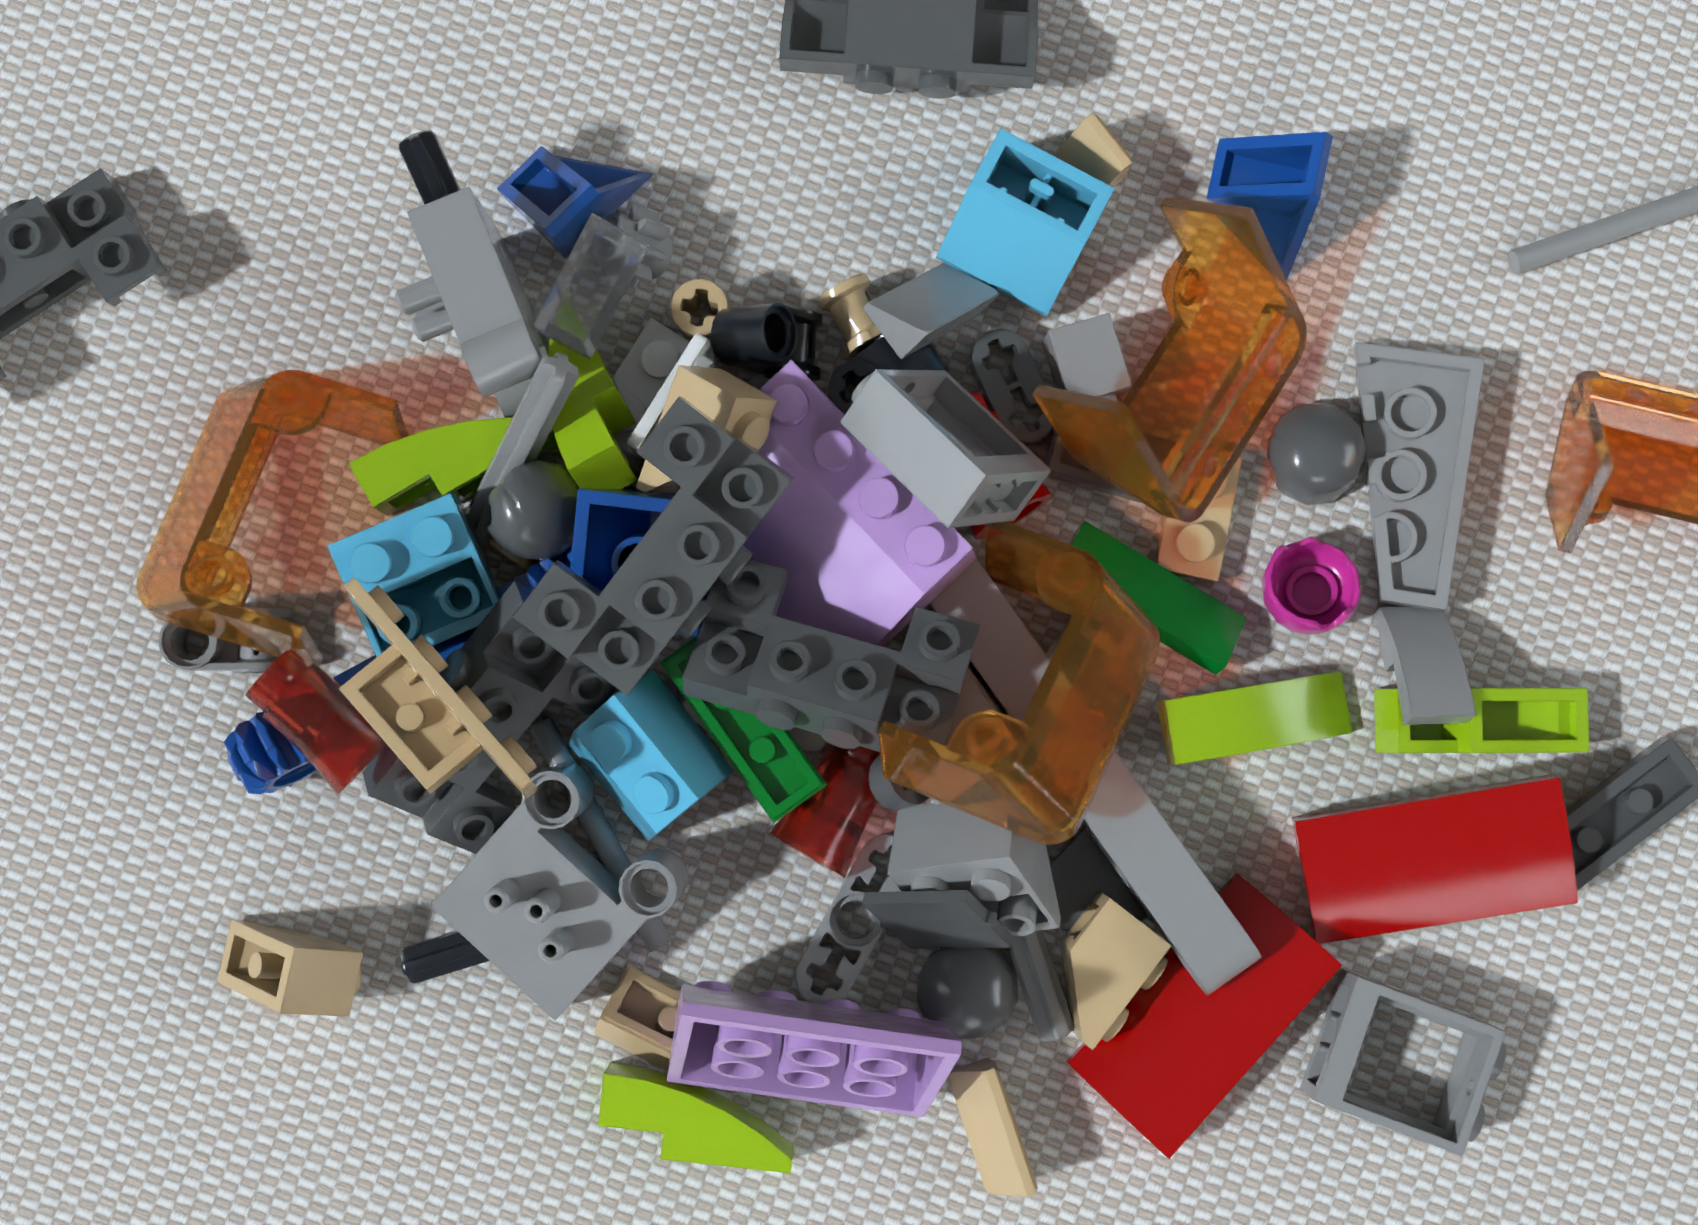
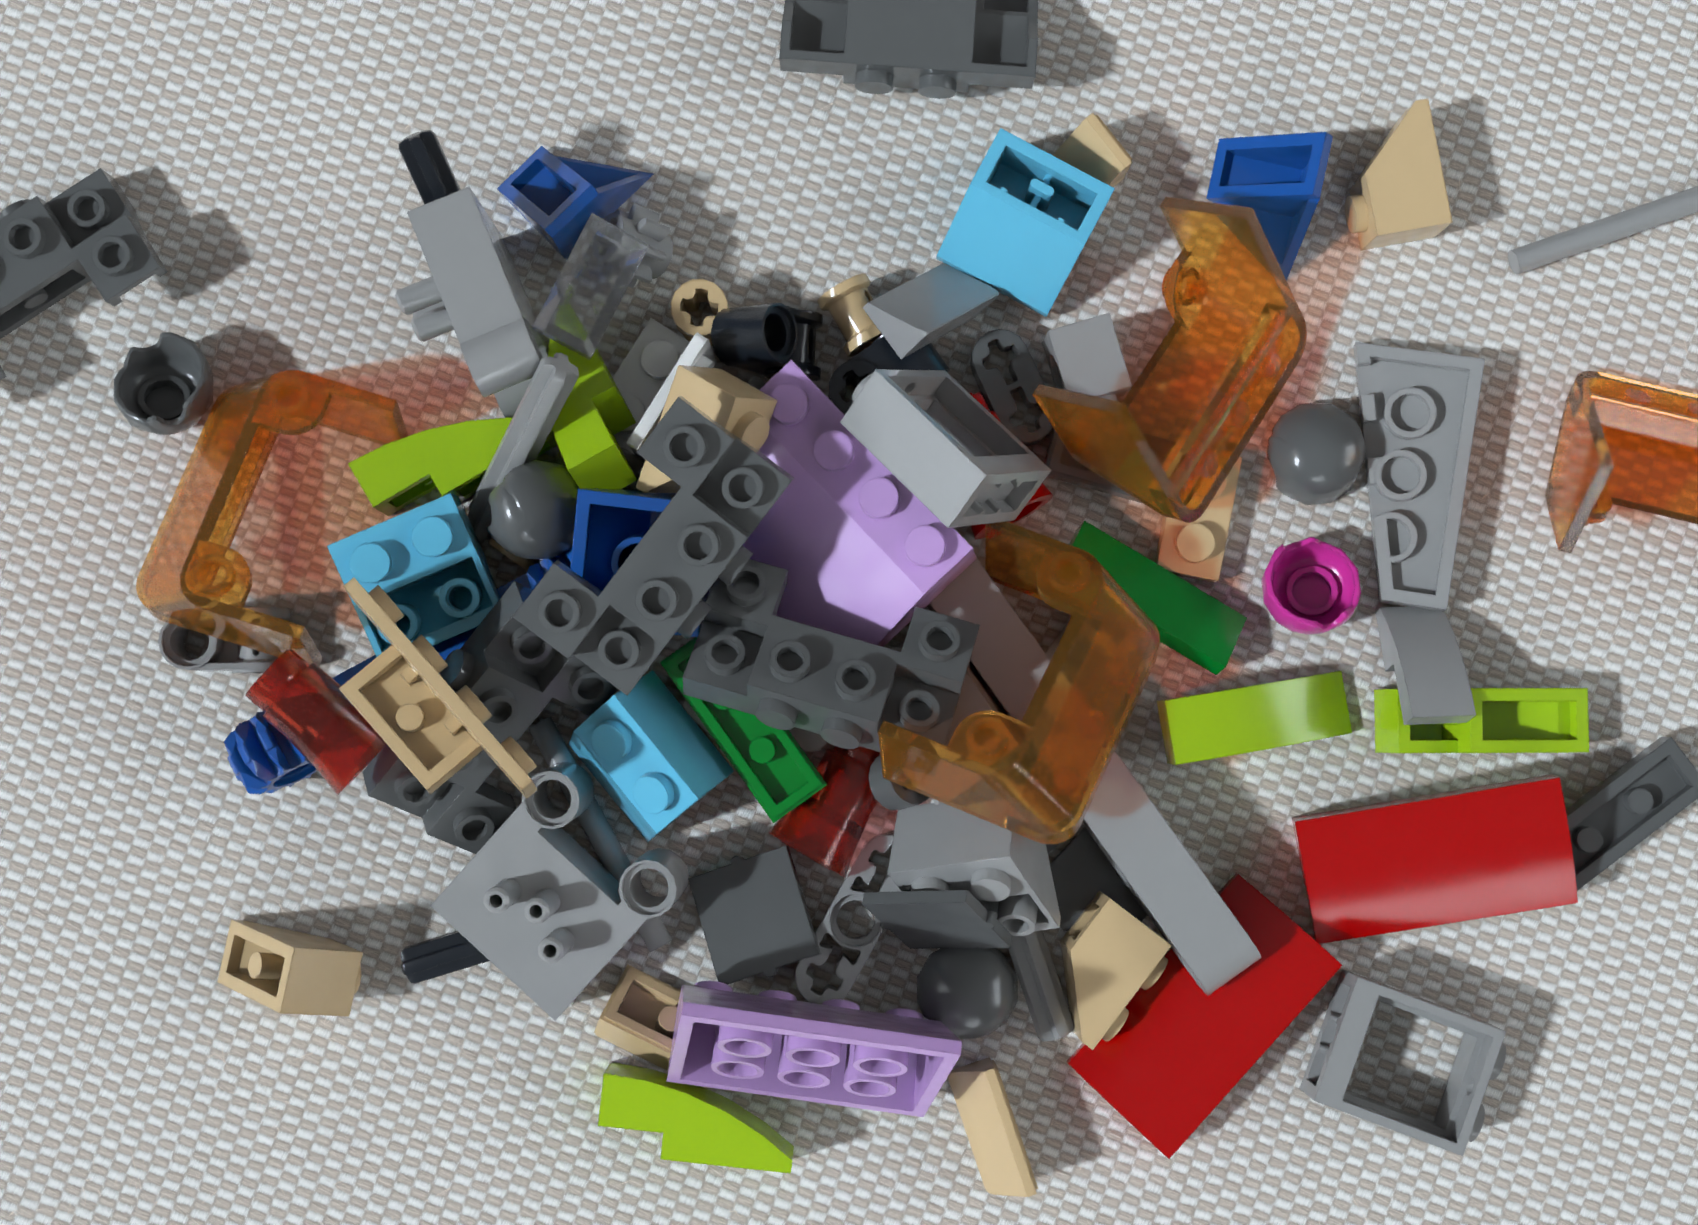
(164, 385): none -> dark grey hair
(754, 916): none -> dark grey piece
(1402, 186): none -> tan slope

